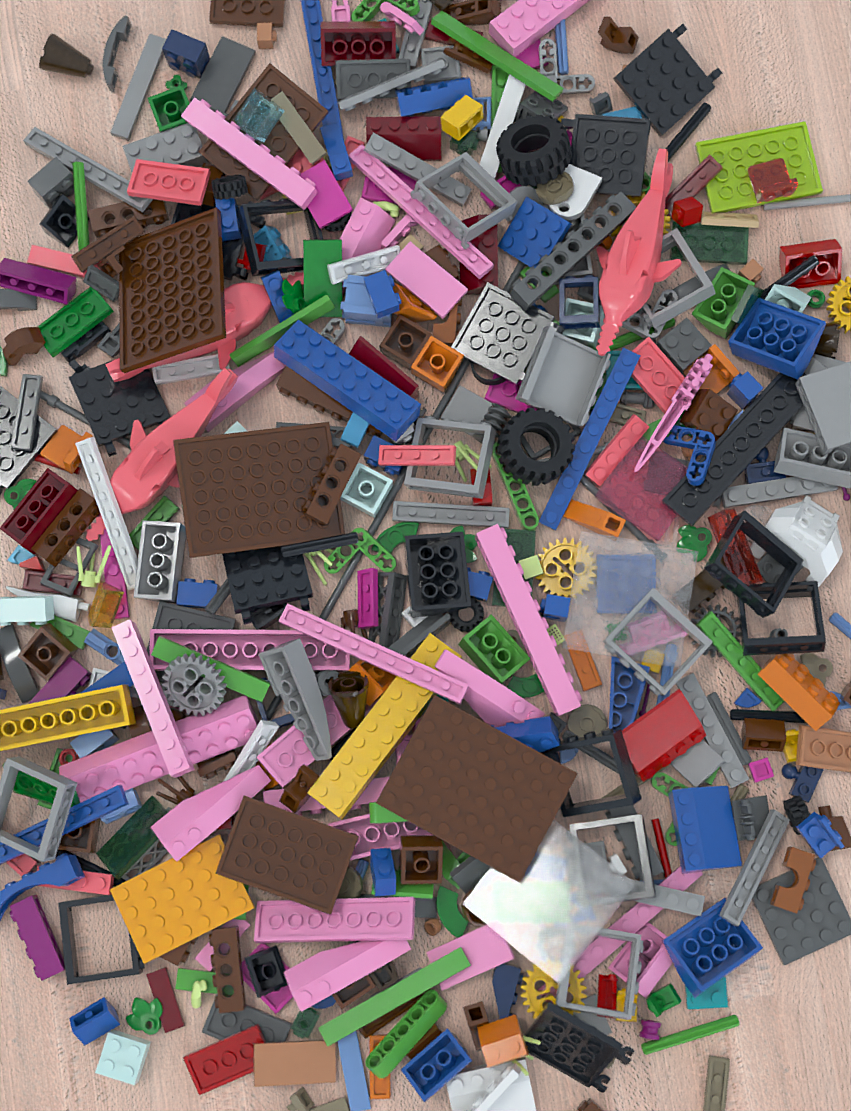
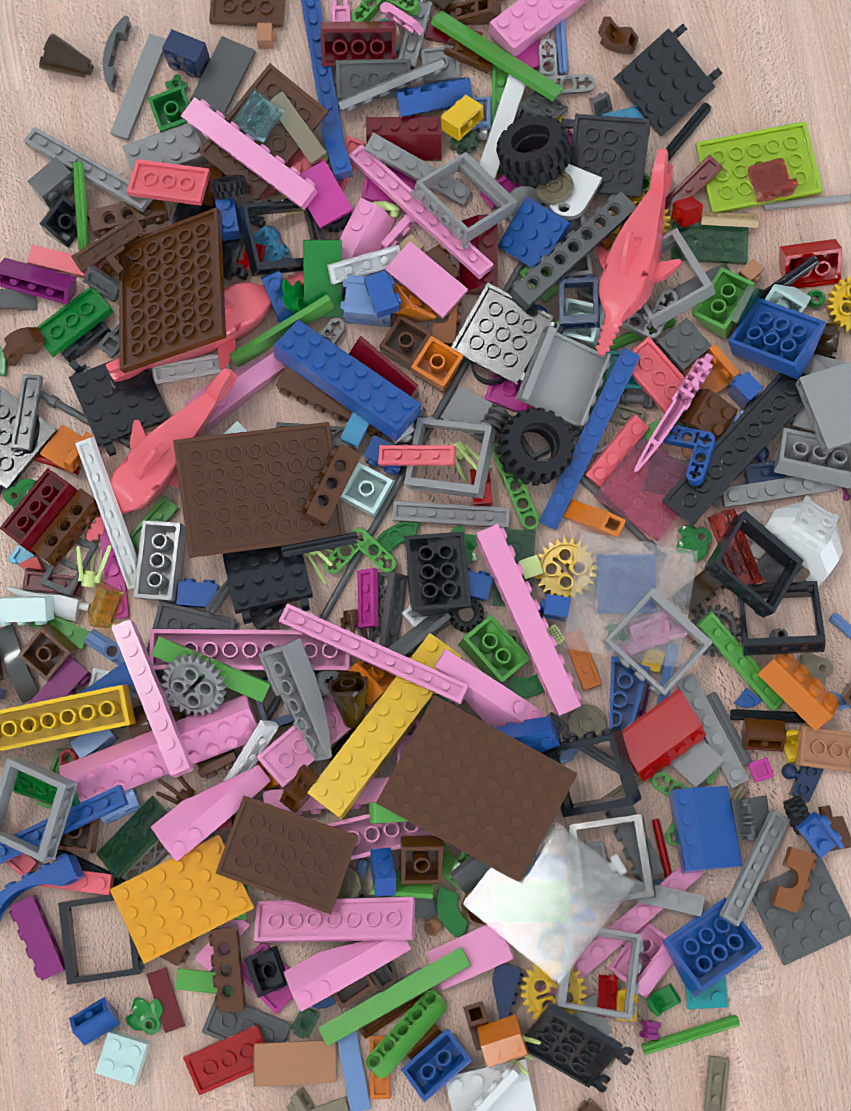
(198, 986): yellowish green arm -> none

